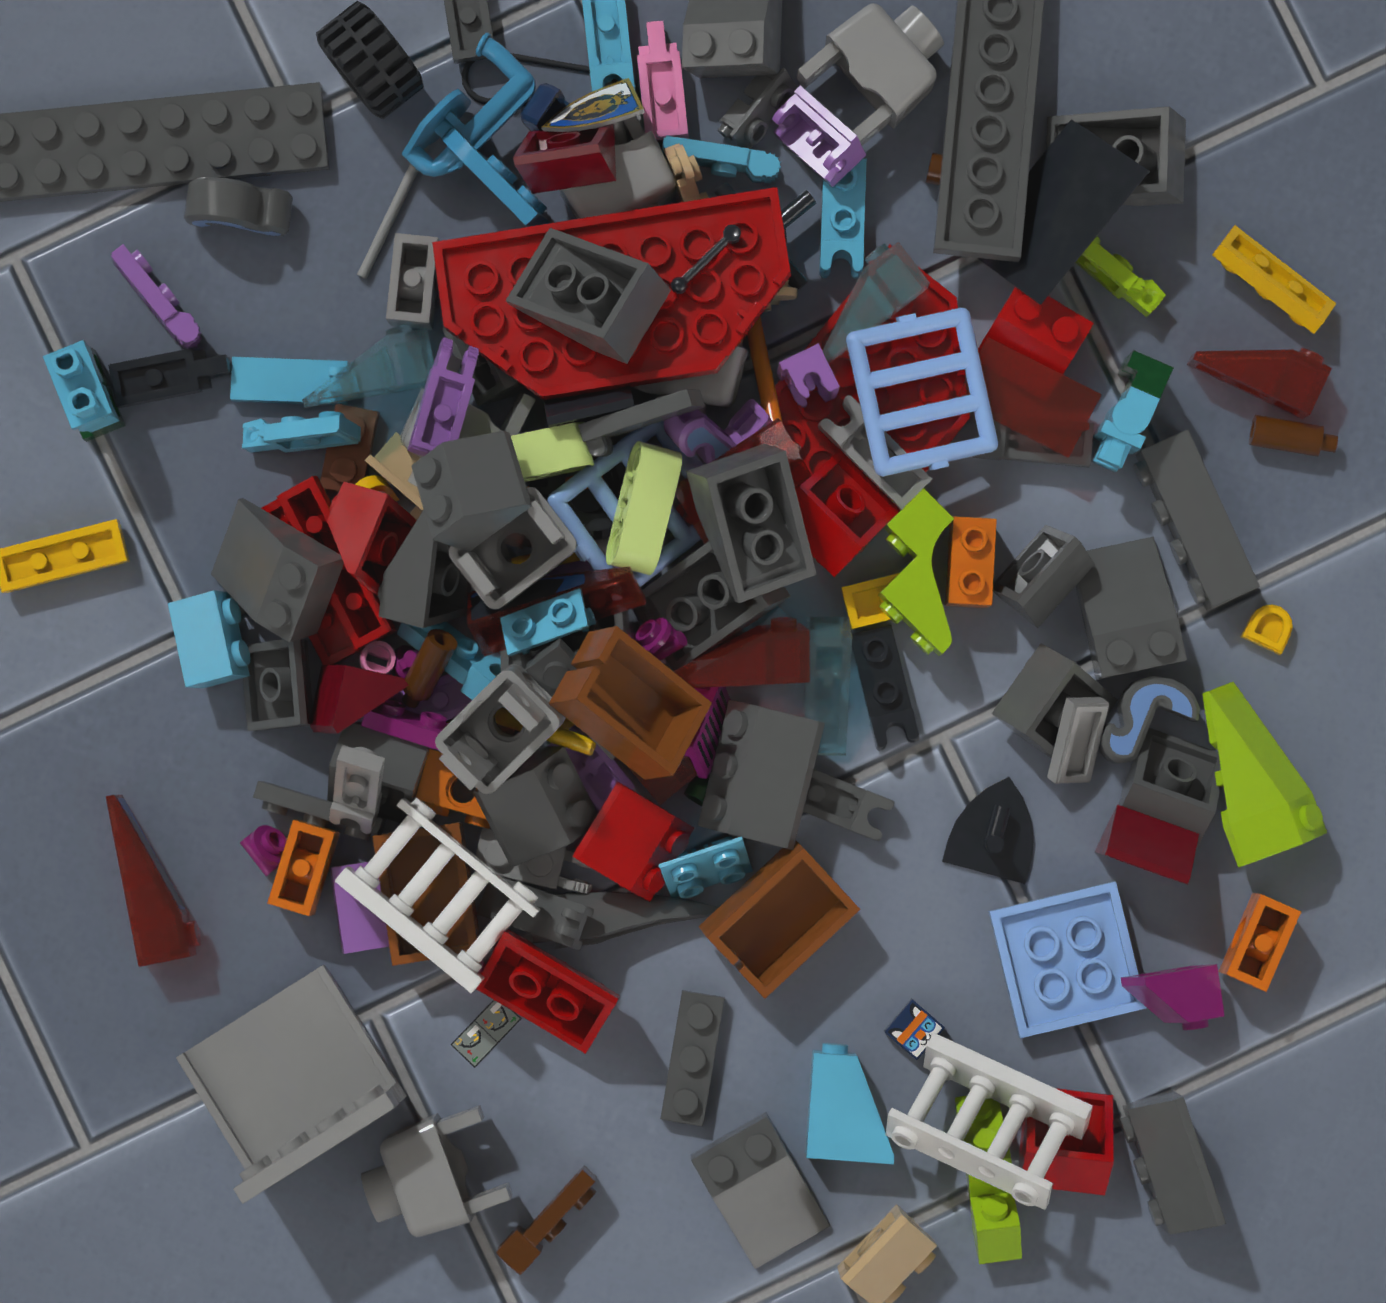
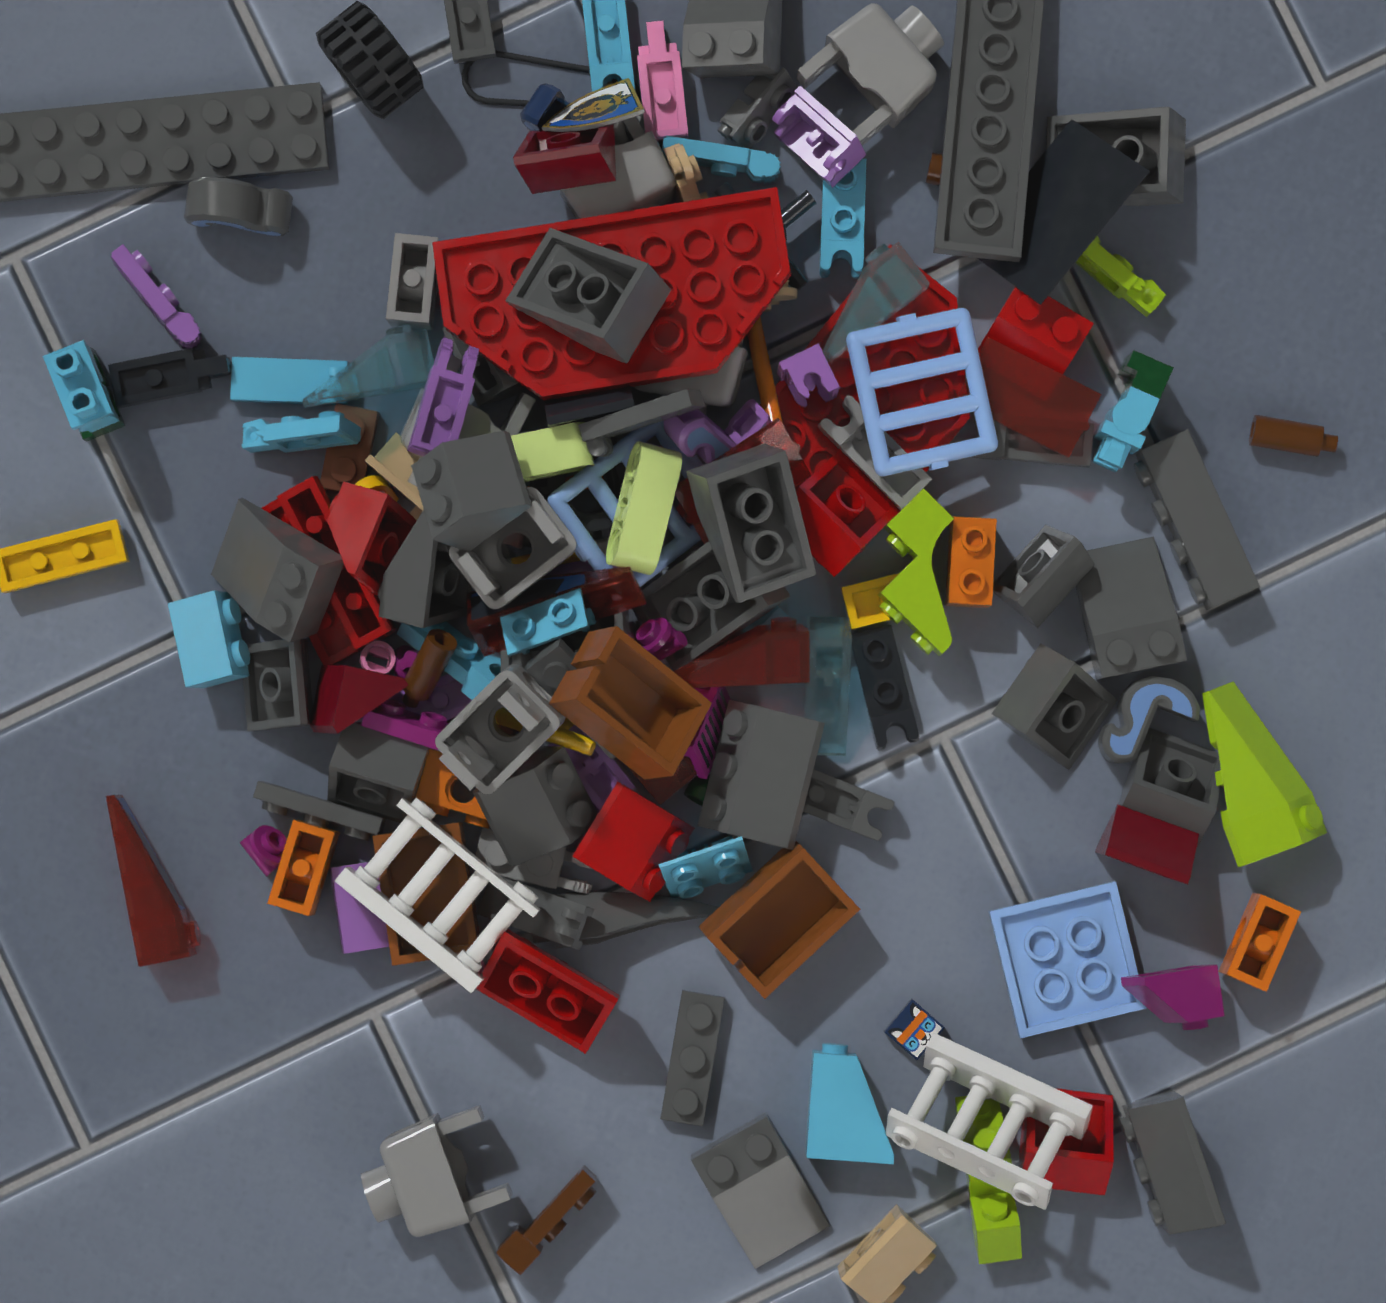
(291, 1080): light grey bracket -> none
(357, 787): light grey plate -> none
(388, 221): light grey axle -> none
(466, 140): dark azure plate -> none
(485, 1032): light grey sticker -> none
(731, 236): black hinge -> none
(993, 834): black shield -> none
(1078, 740): light grey tile -> none
(1269, 628): yellow tile -> none
(1274, 279): yellow plate -> none
(1277, 377): clear red slope -> none

